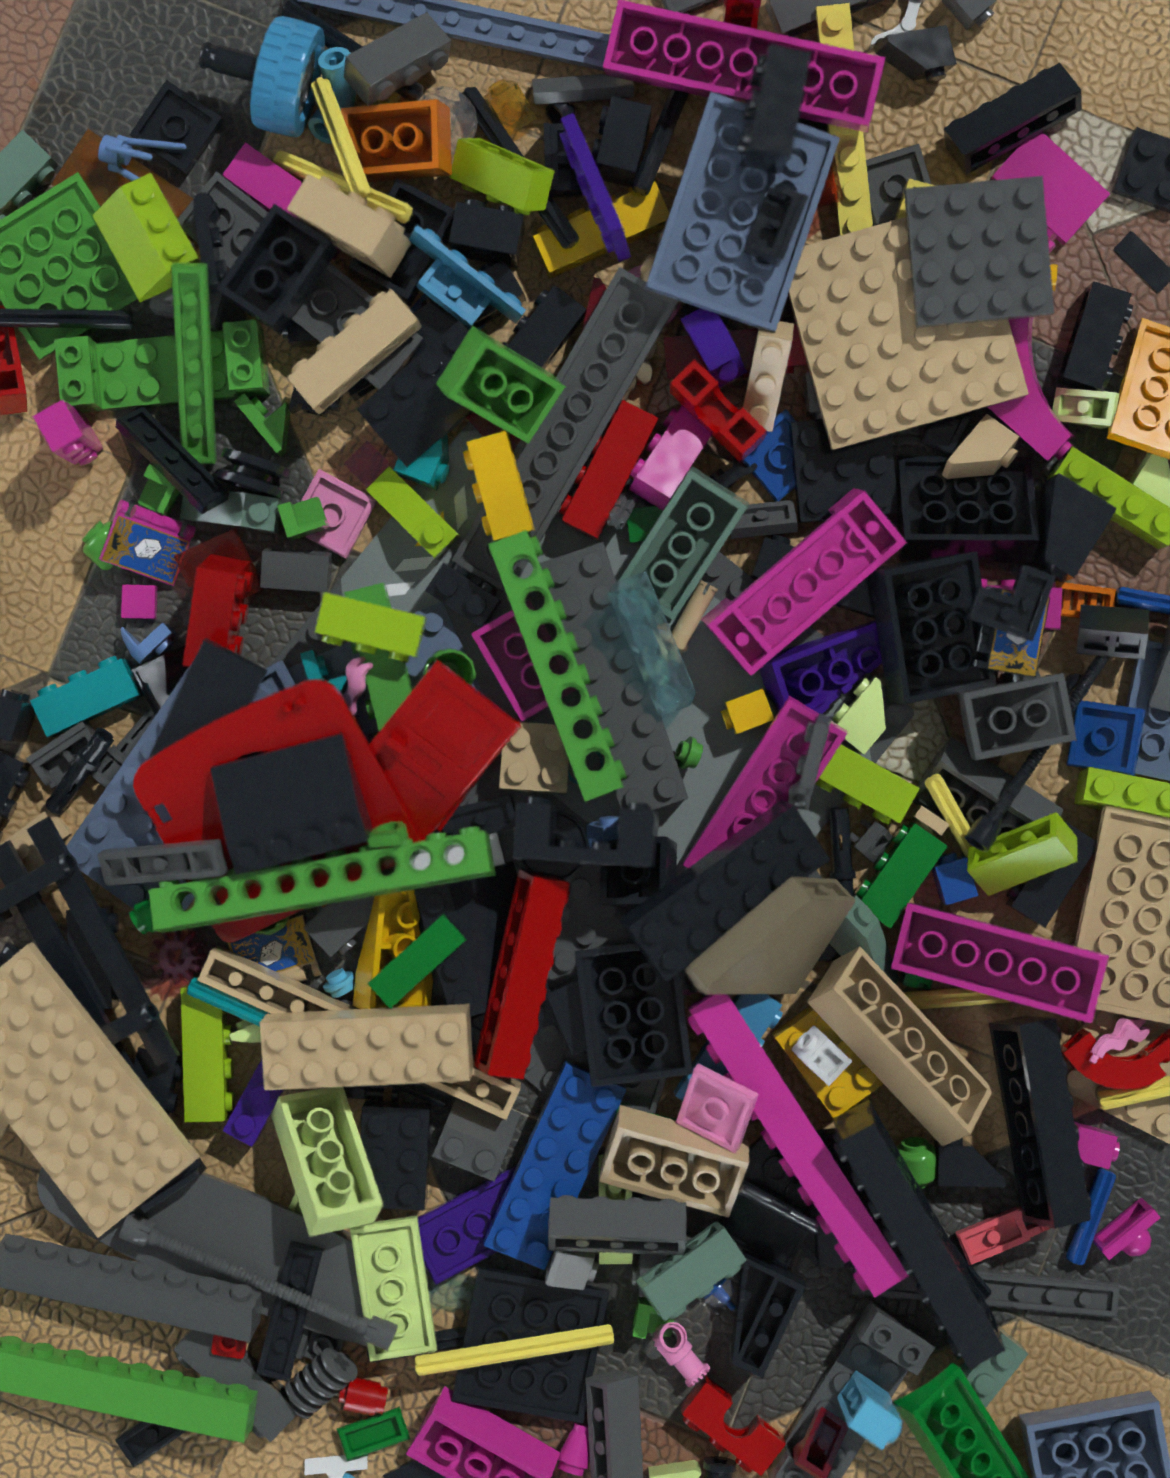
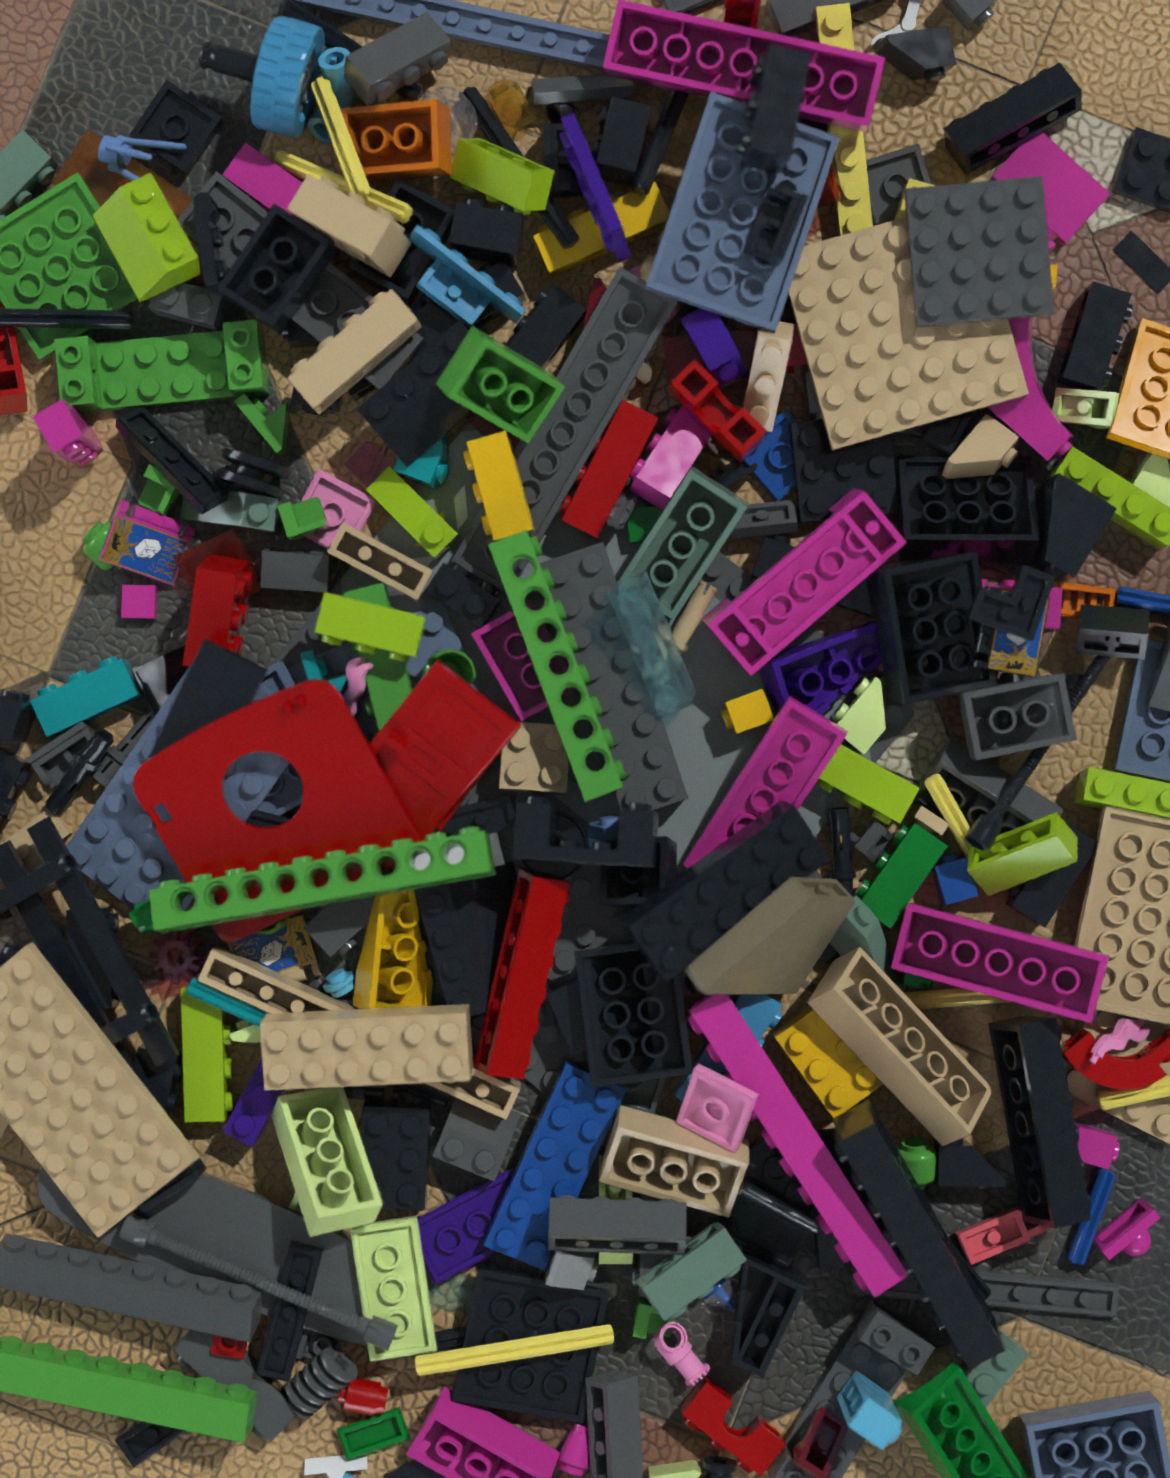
(157, 642): medium blue plate -> none
(162, 862): dark grey hinge -> none
(194, 360): bright green tile -> none
(290, 803): black slope -> none
(380, 561): none -> tan brick
(388, 834): bright green tile -> none
(416, 961): green tile -> none
(688, 753): bright green plate -> none
(809, 764): dark grey hinge -> none
(821, 1055): white bracket -> none
(1106, 737): blue tile -> none

